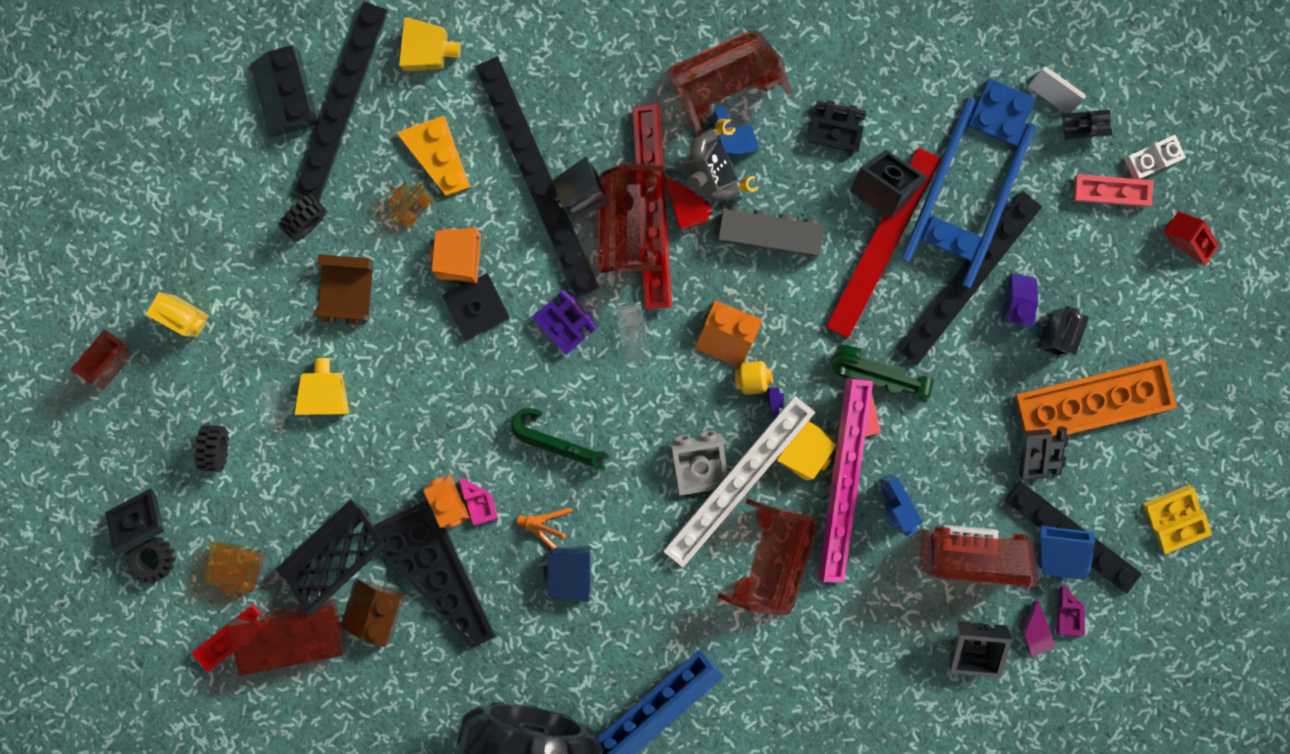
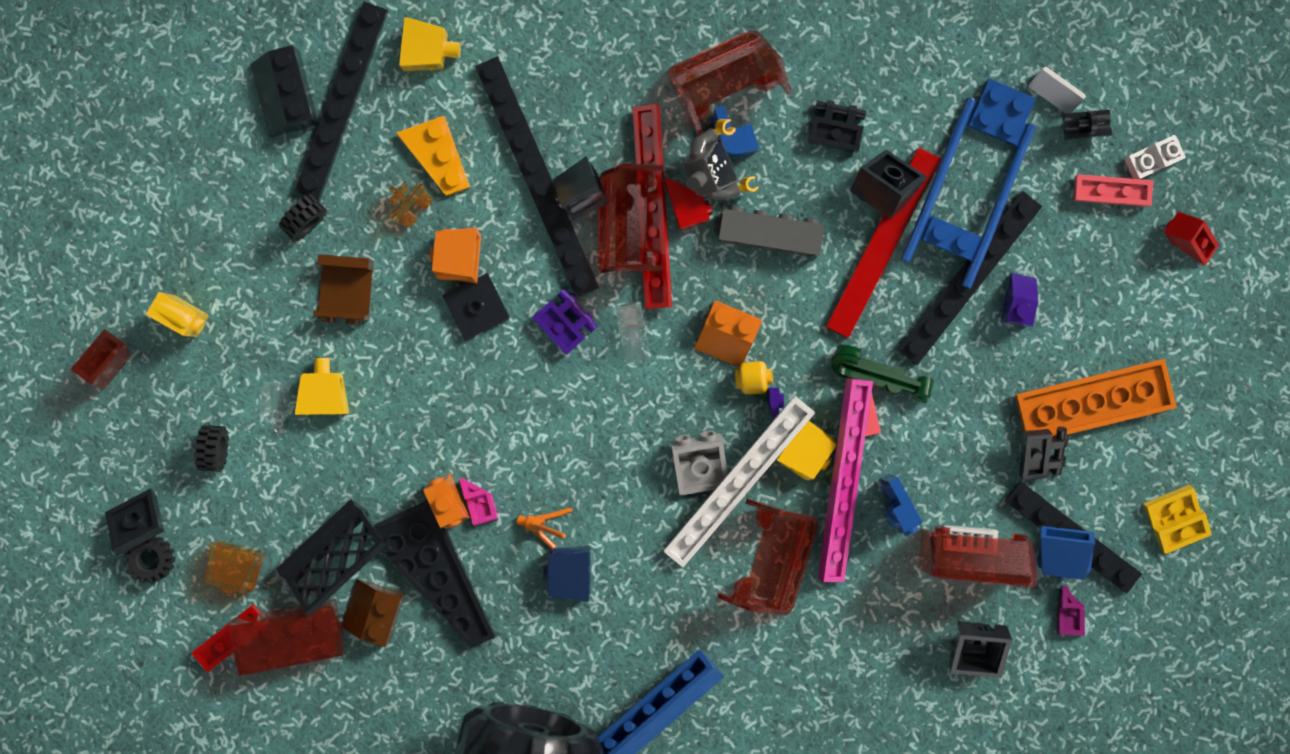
(554, 444): dark green piece -> none
(1036, 631): magenta slope -> none
(1063, 332): black torso -> none

